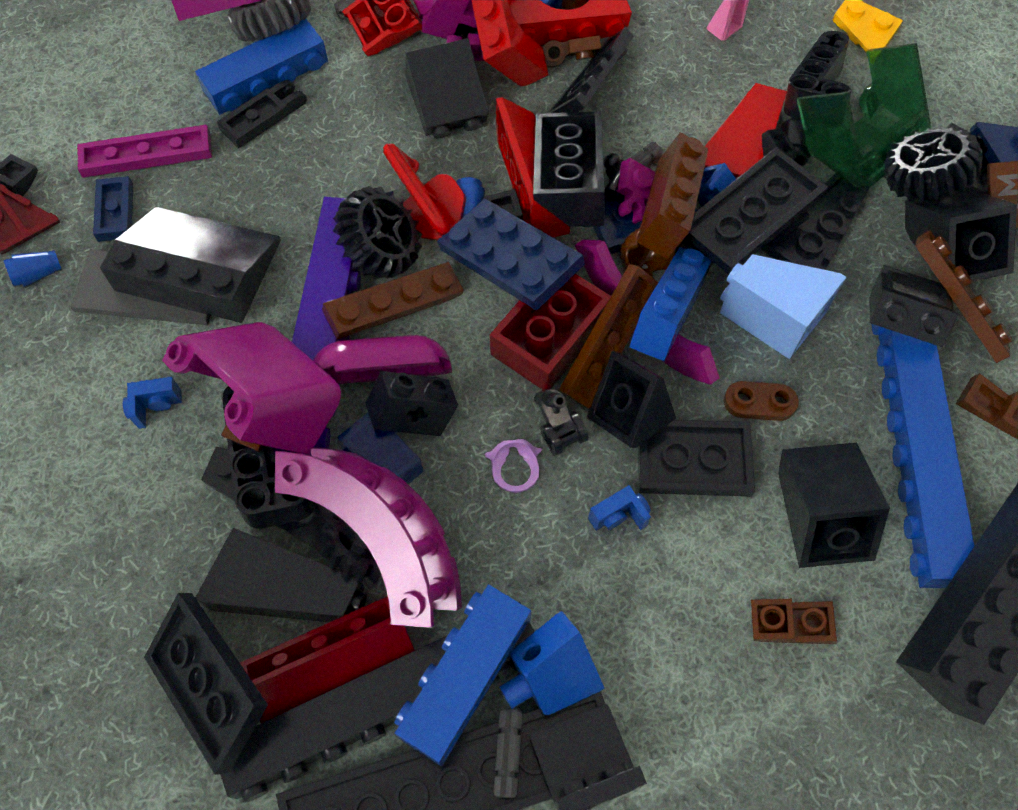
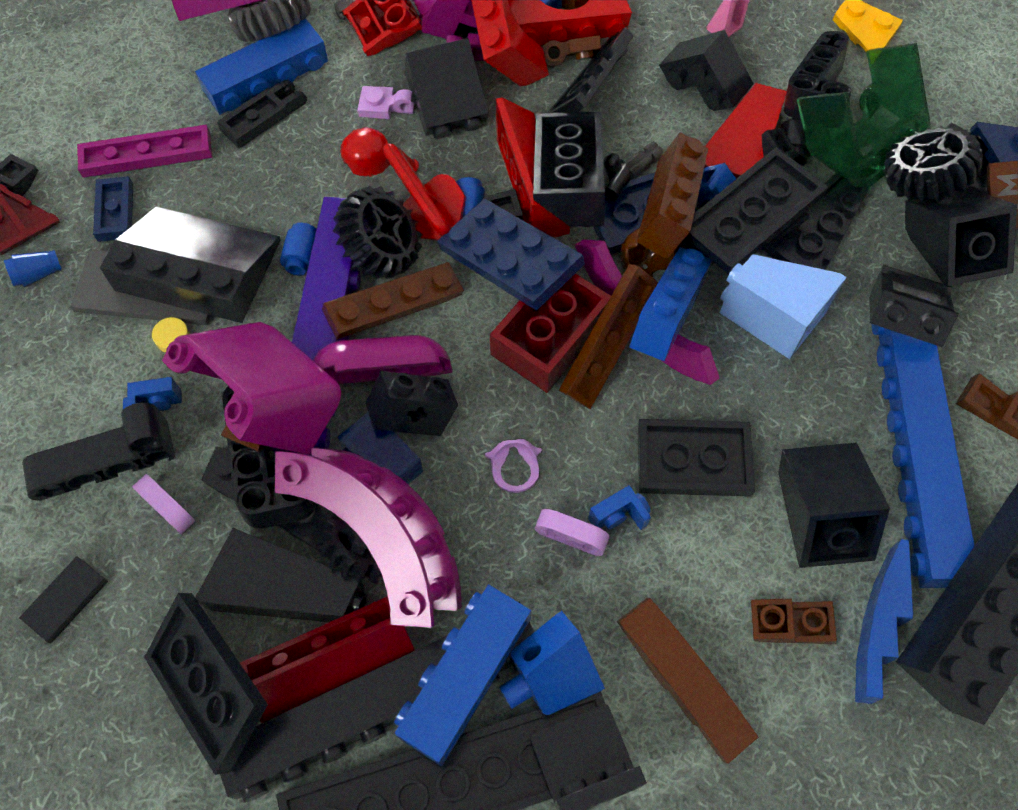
(63, 600): none -> black tile
(101, 456): none -> black beam
(163, 503): none -> lavender beam
(167, 330): none -> light yellow tile
(298, 248): none -> blue brick
(364, 151): none -> red hair
(381, 101): none -> lavender plate
(508, 753): dark grey axle -> none
(561, 426): black piece -> none
(572, 532): none -> lavender beam
(631, 401): black slope -> none
(635, 185): magenta plate -> none
(687, 680): none -> reddish brown slope
(711, 66): none -> black brick
(761, 401): reddish brown plate -> none
(887, 608): none -> blue slope
(956, 282): reddish brown plate -> none

